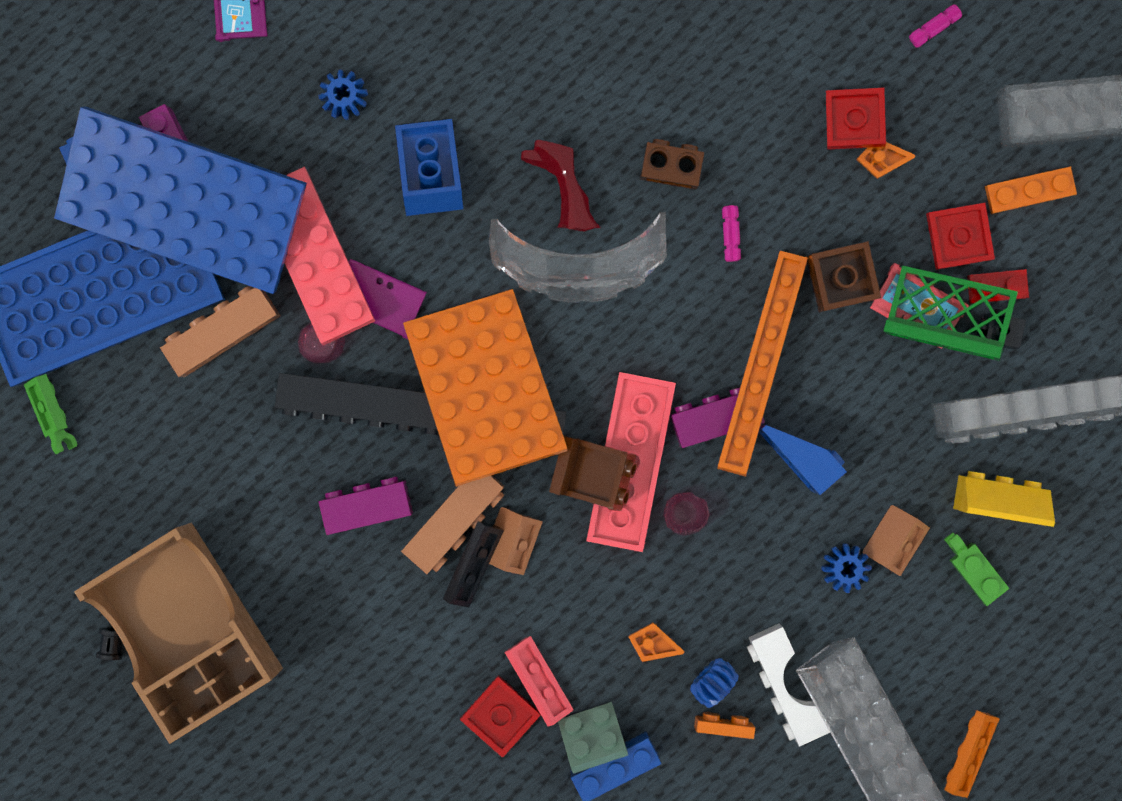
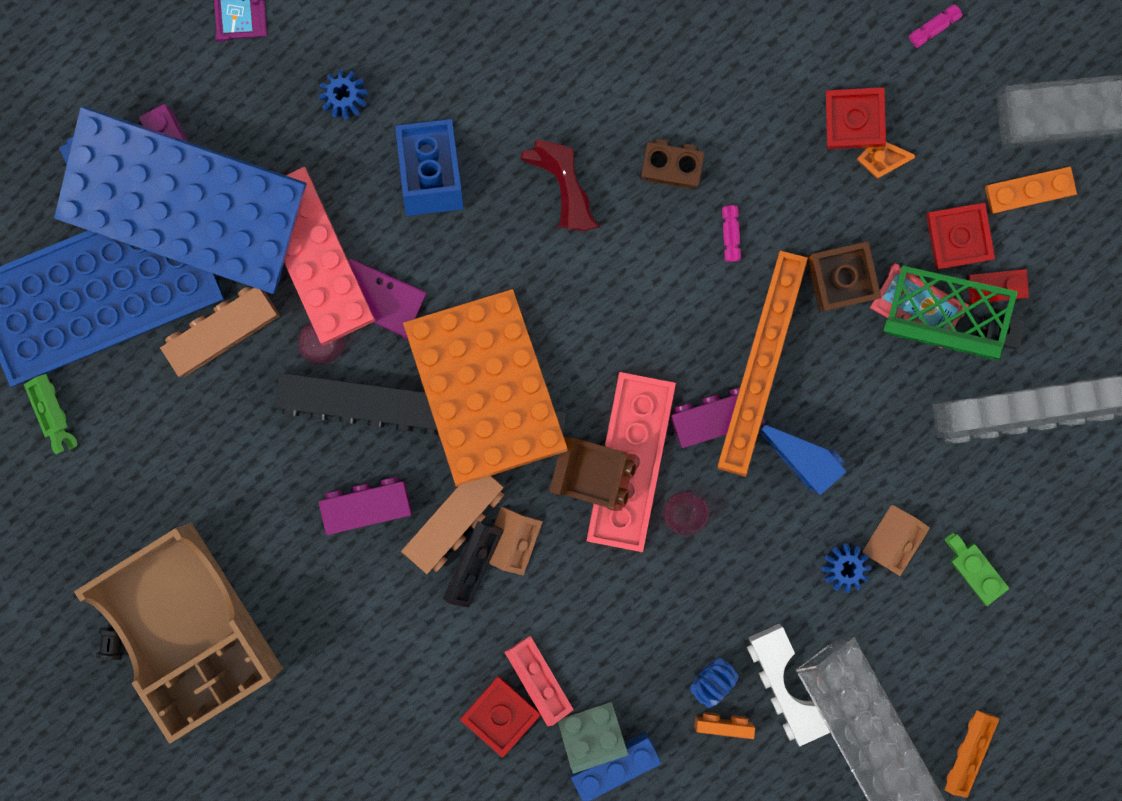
(579, 276): clear windscreen -> none
(653, 643): orange piece -> none
(1004, 499): yellow slope -> none

